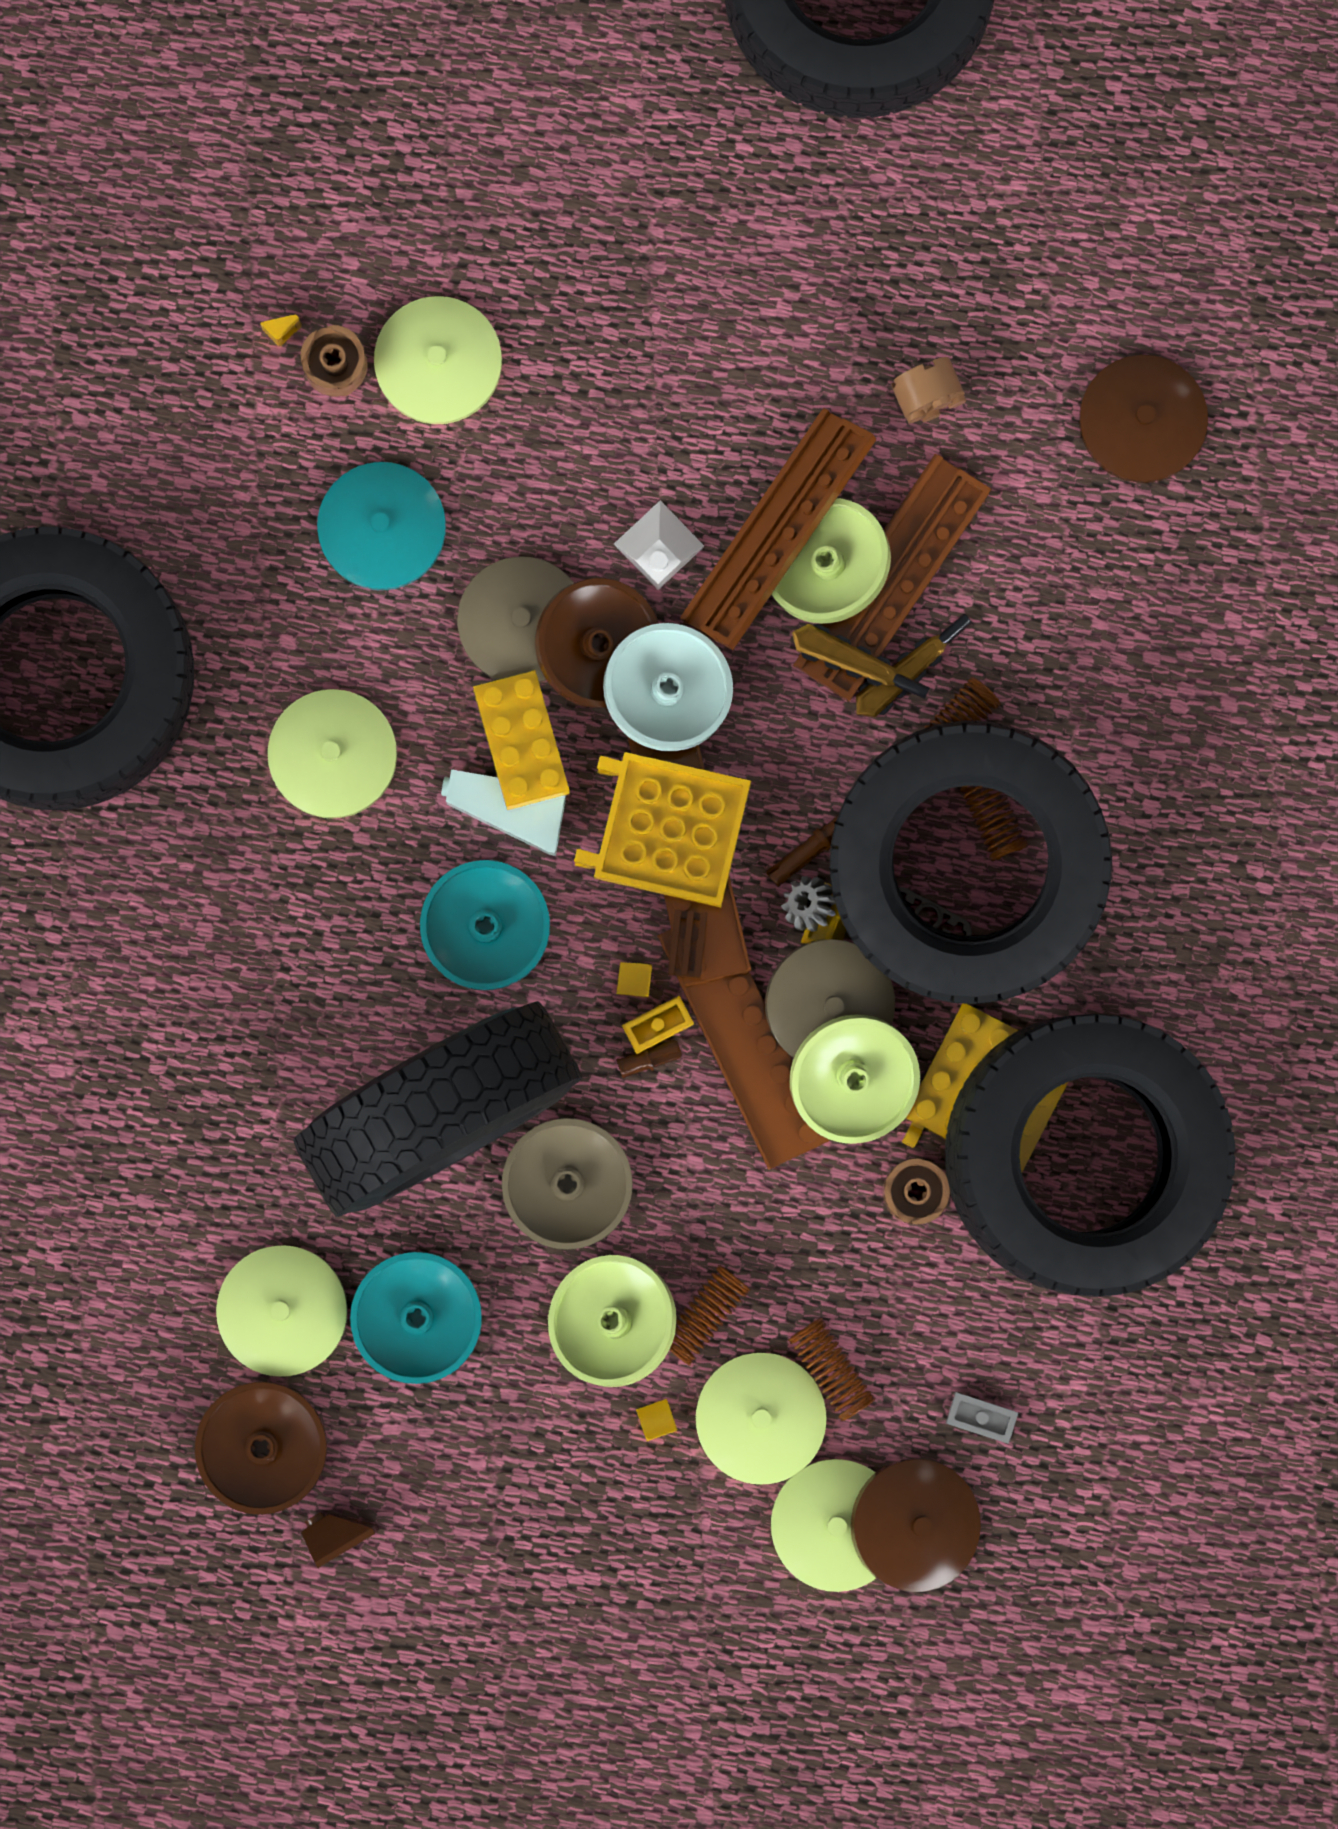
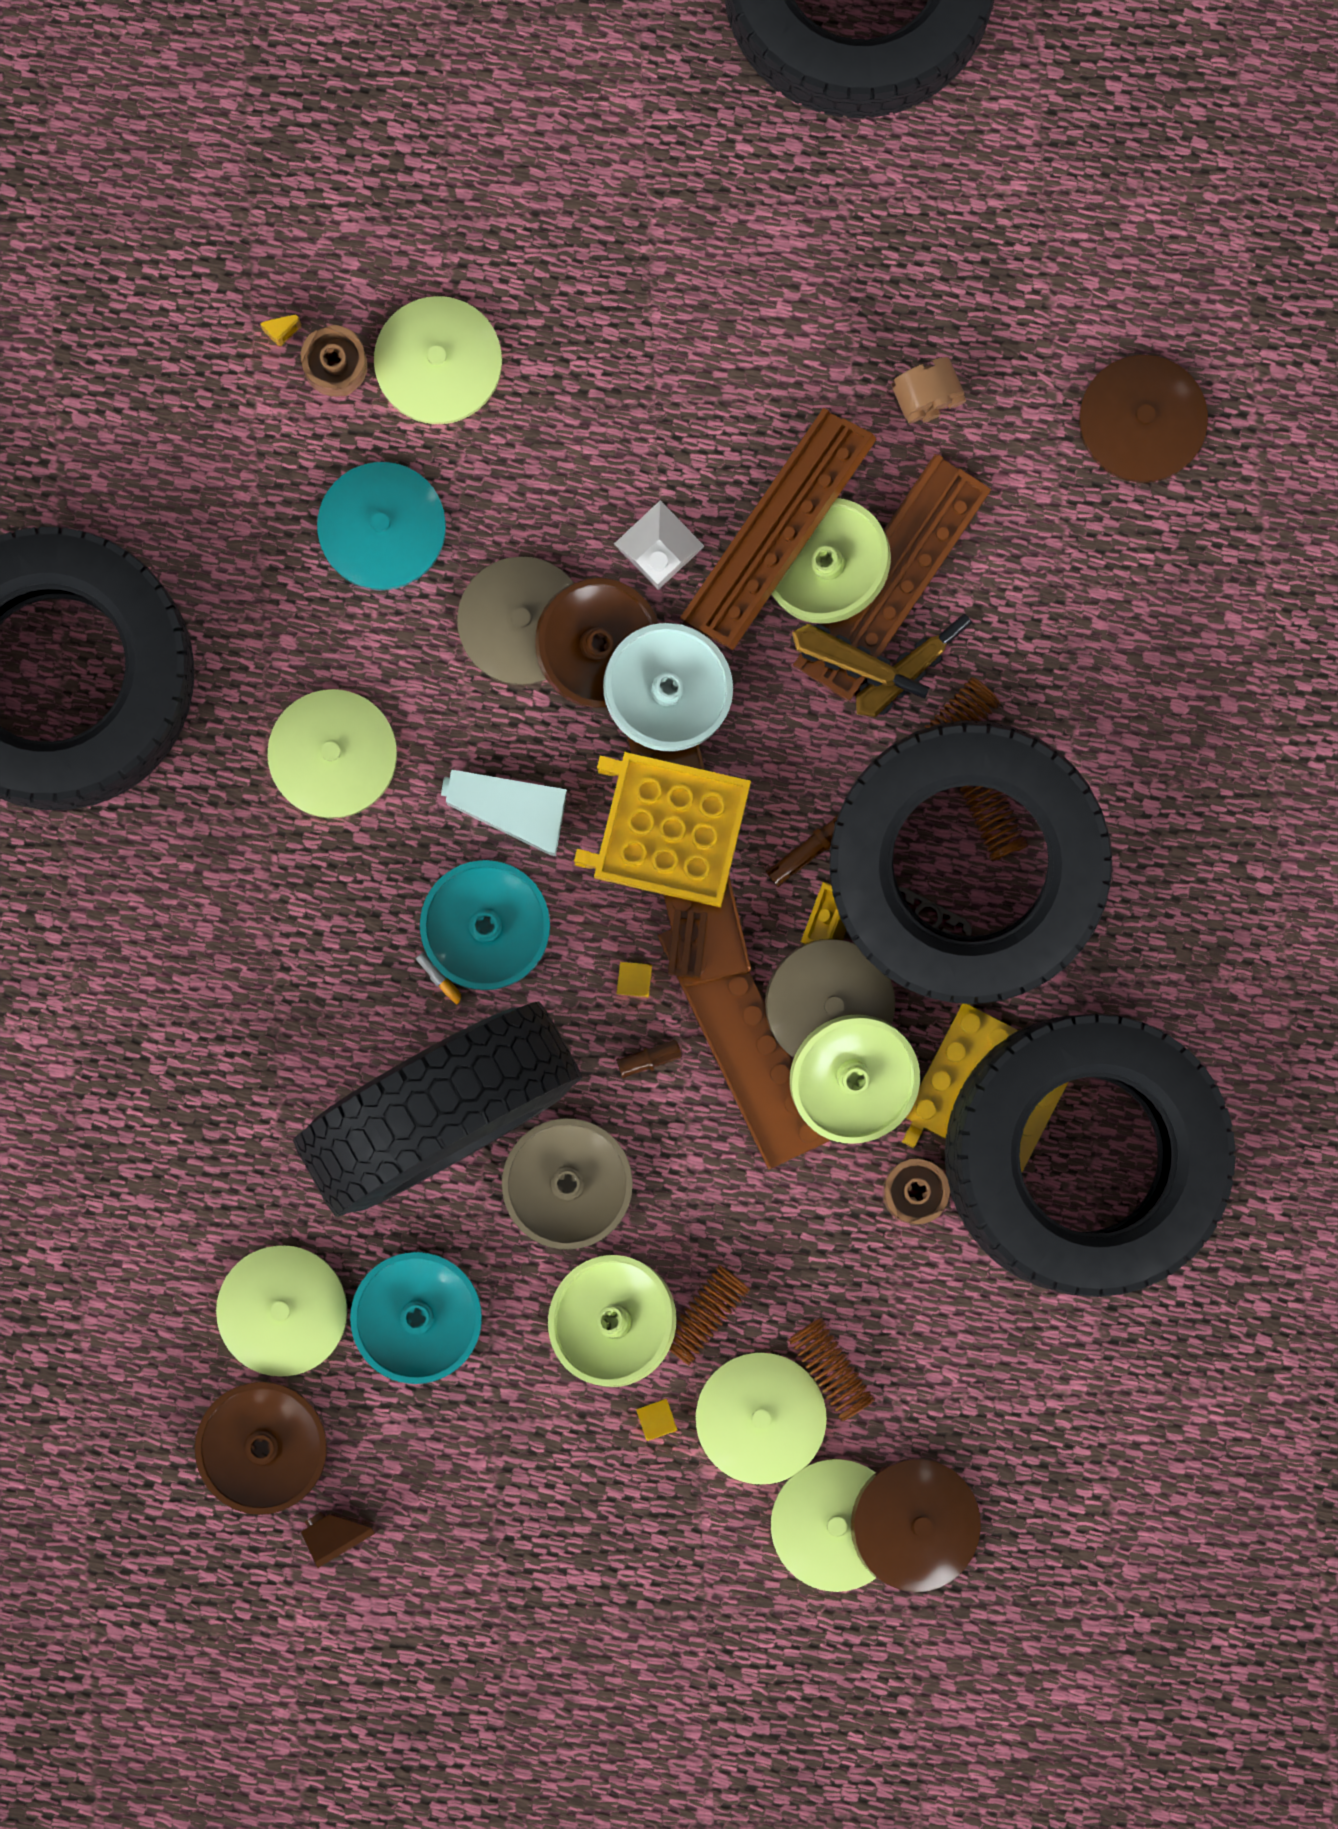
(439, 979): none -> piece
(521, 740): yellow plate -> none
(658, 1024): yellow slope -> none
(798, 899): light grey gear -> none
(981, 1417): light grey plate -> none

